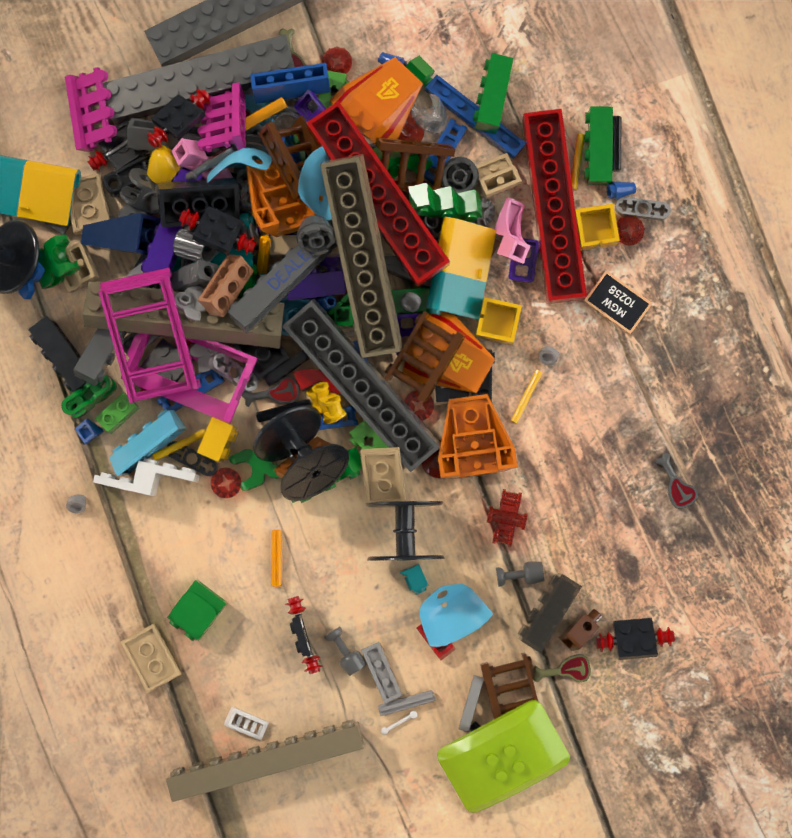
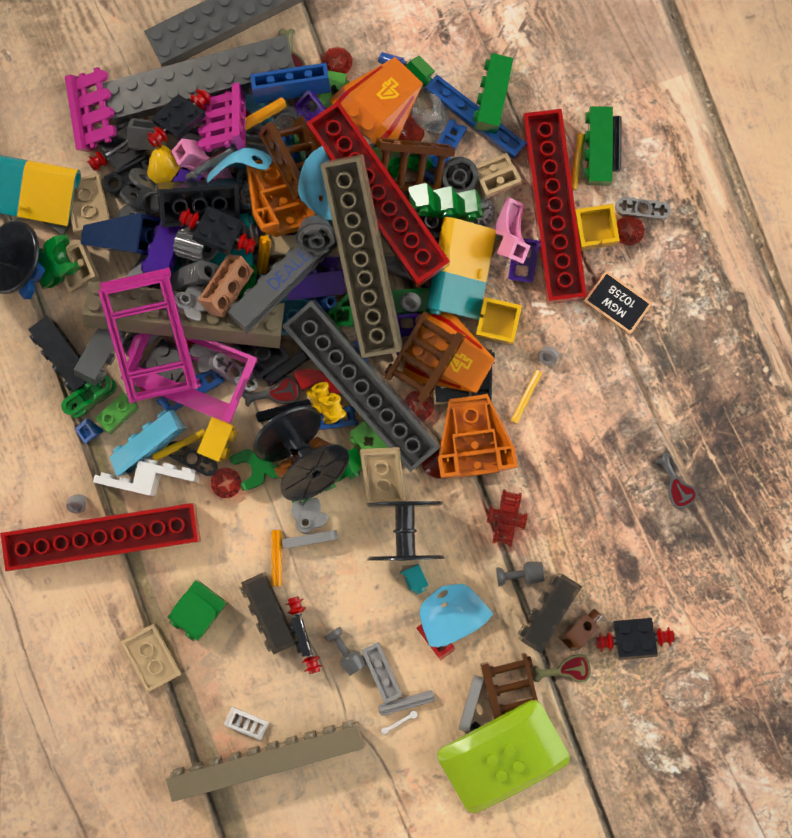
(100, 537): none -> red brick
(268, 613): none -> clear smoke brick
(308, 512): none -> light grey plate
(309, 539): none -> light grey beam
(620, 189): blue cone -> none

